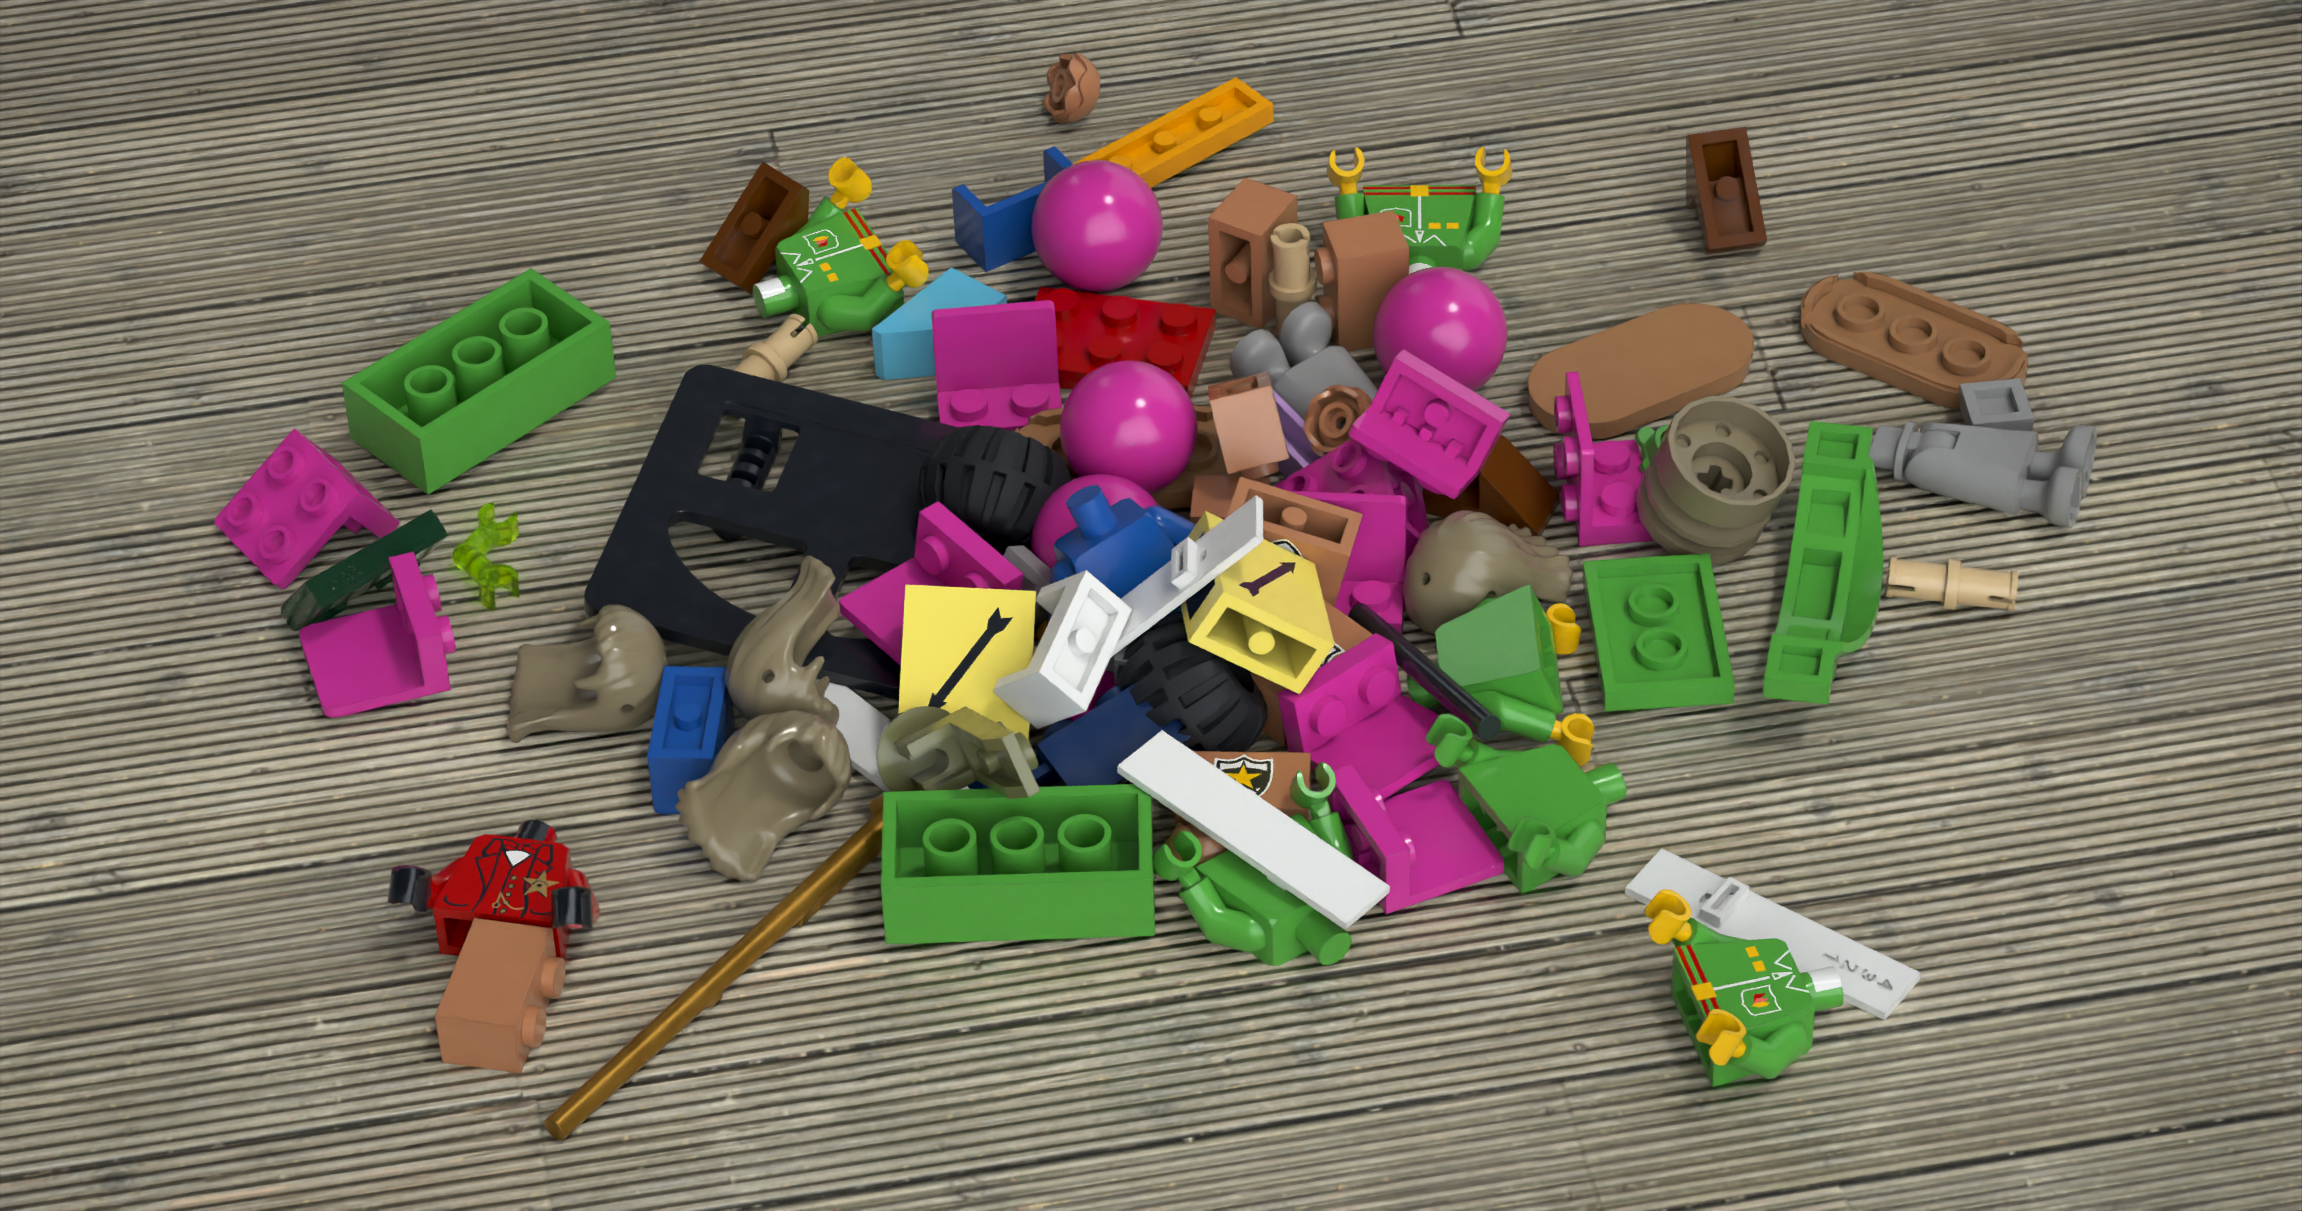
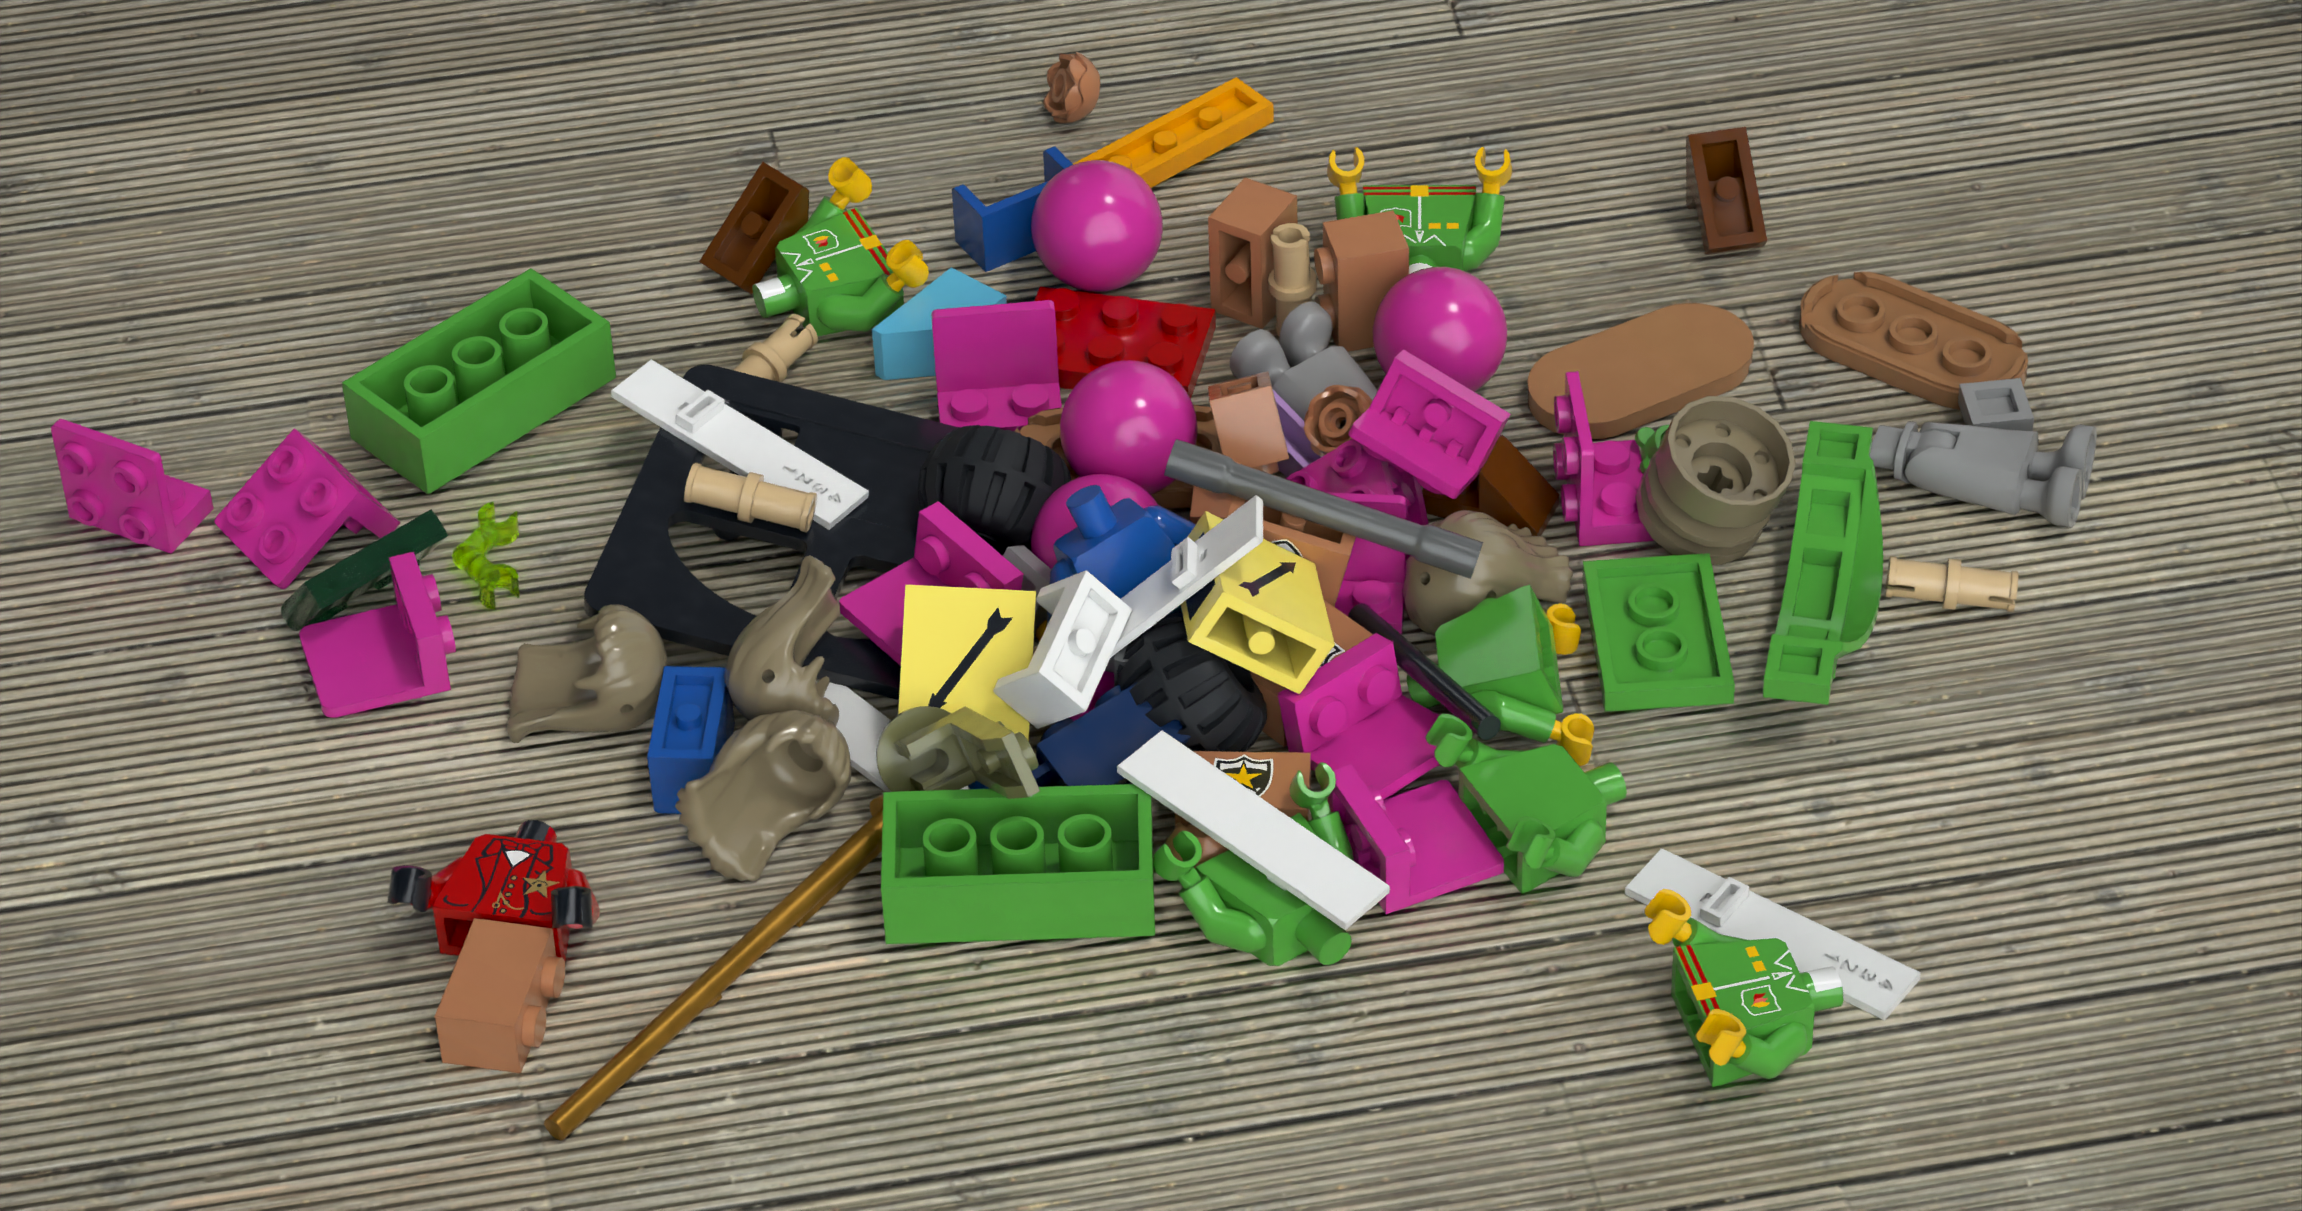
(125, 488): none -> dark pink bracket
(736, 440): none -> white piece
(750, 497): none -> tan pin
(1224, 475): none -> dark grey piece

